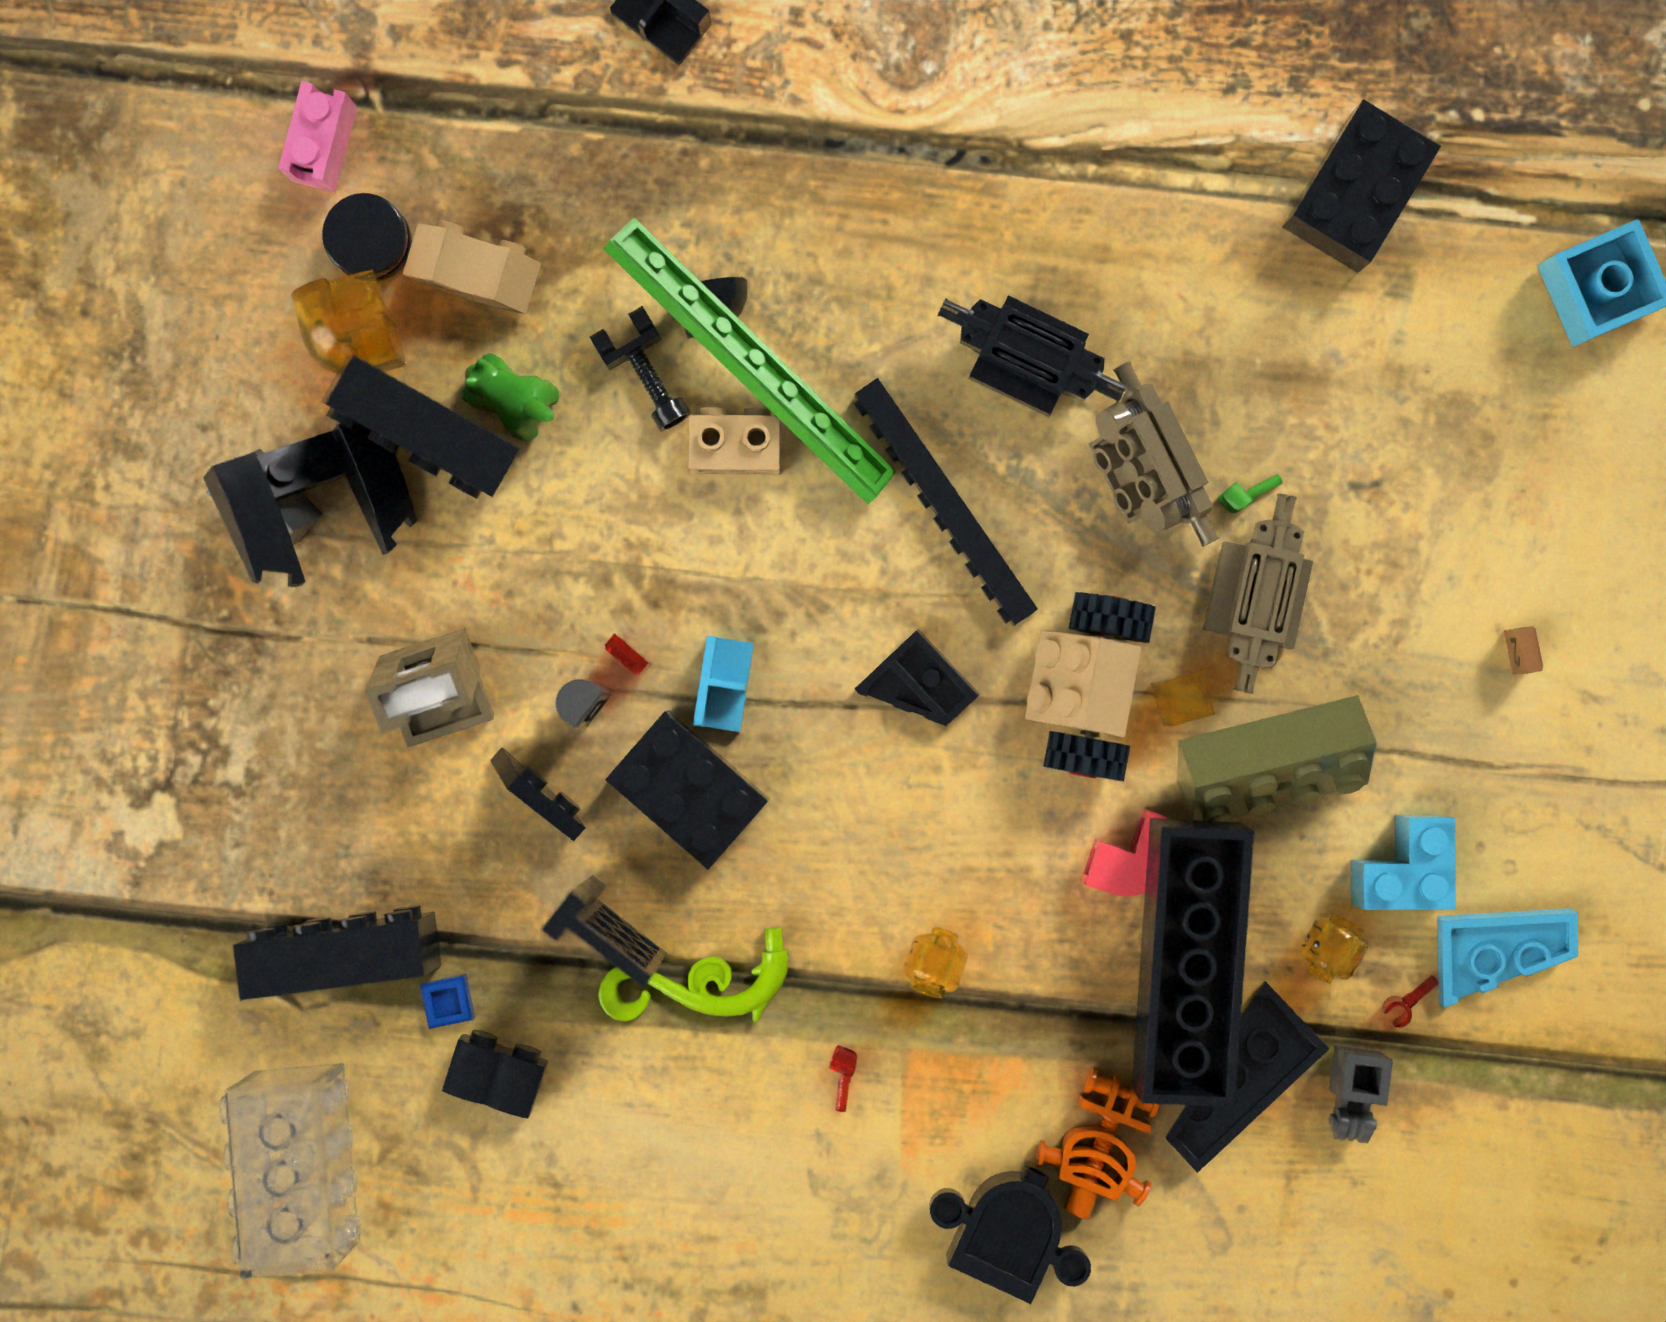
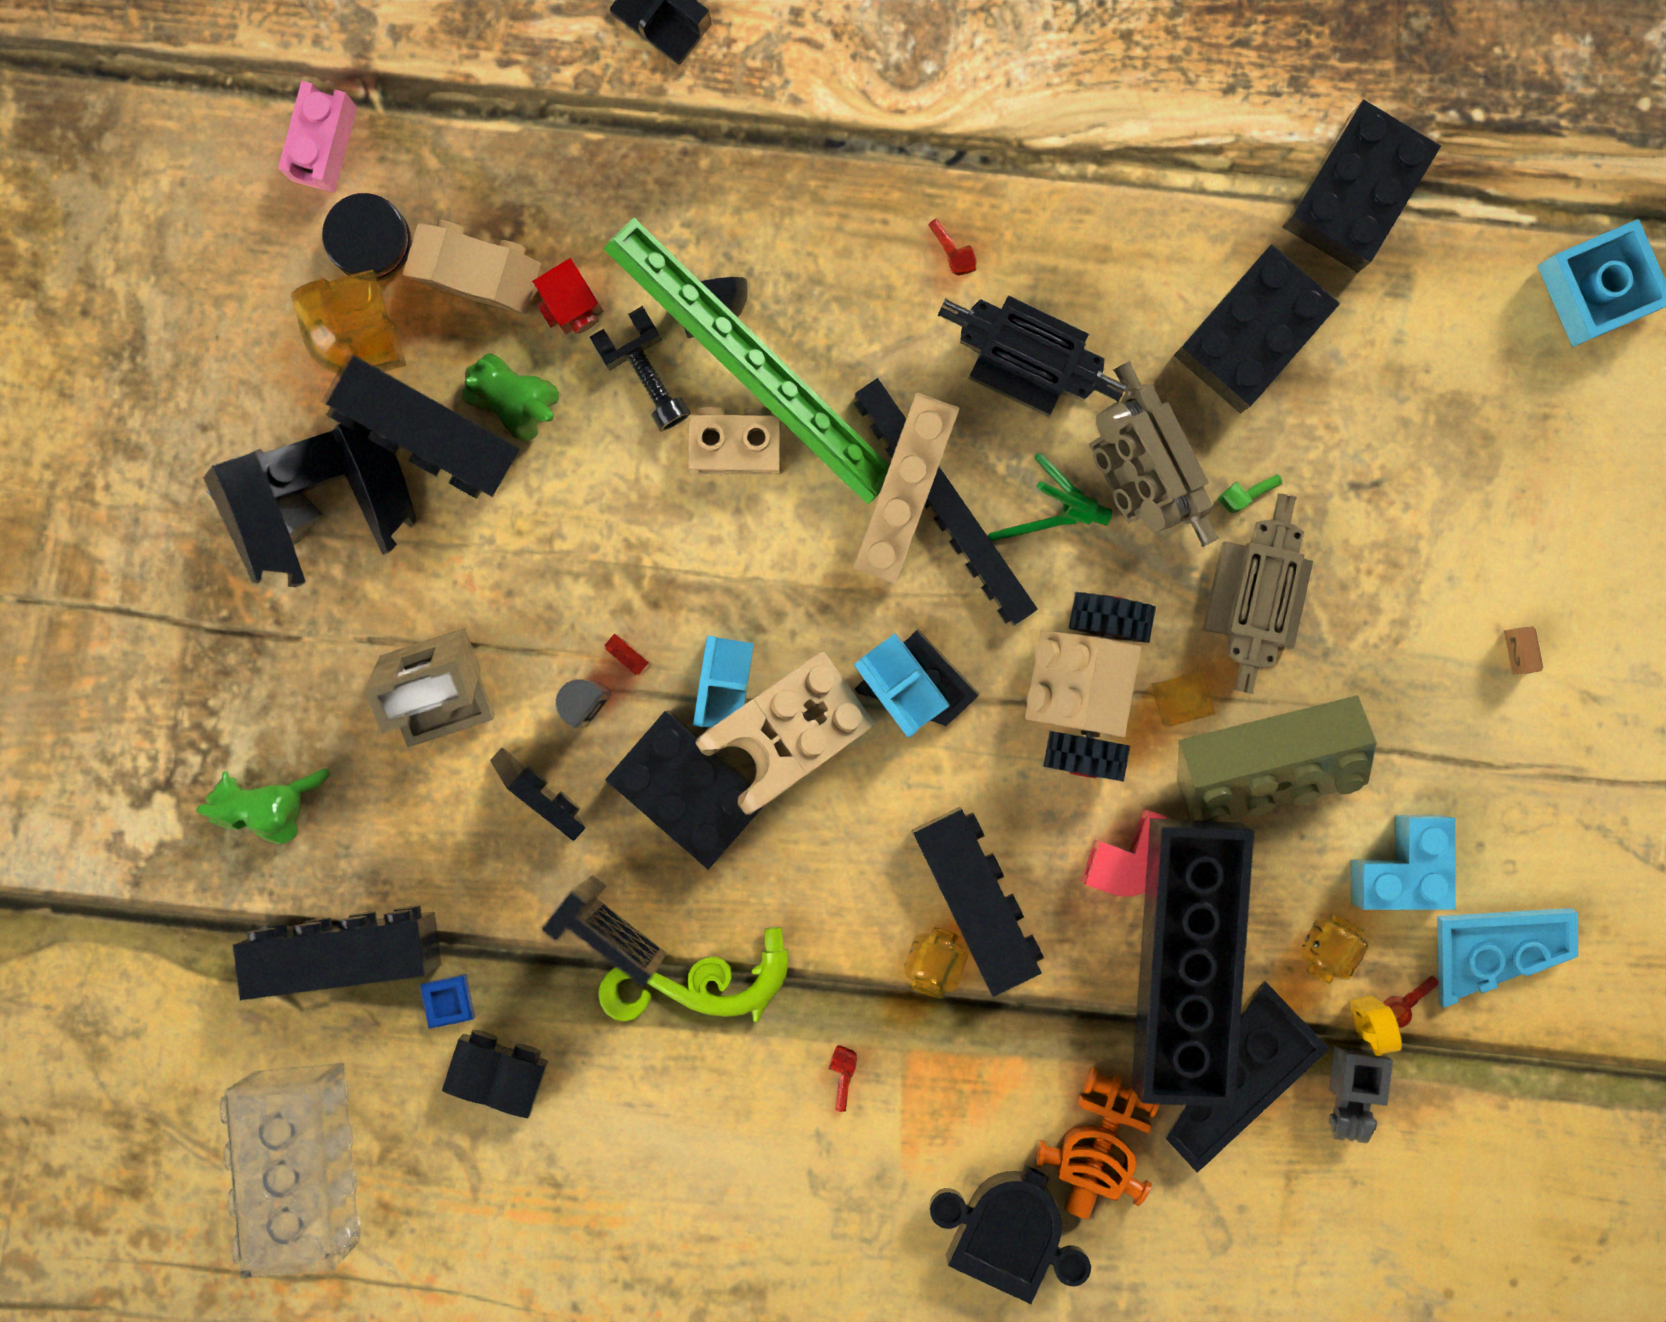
(264, 810): none -> bright green animal
(567, 299): none -> red brick
(781, 738): none -> tan brick
(901, 684): none -> medium azure panel
(906, 487): none -> tan arch
(960, 260): none -> clear red hand
(977, 902): none -> black brick
(1075, 508): none -> green plant
(1256, 329): none -> black brick
(1376, 1025): none -> yellow piece

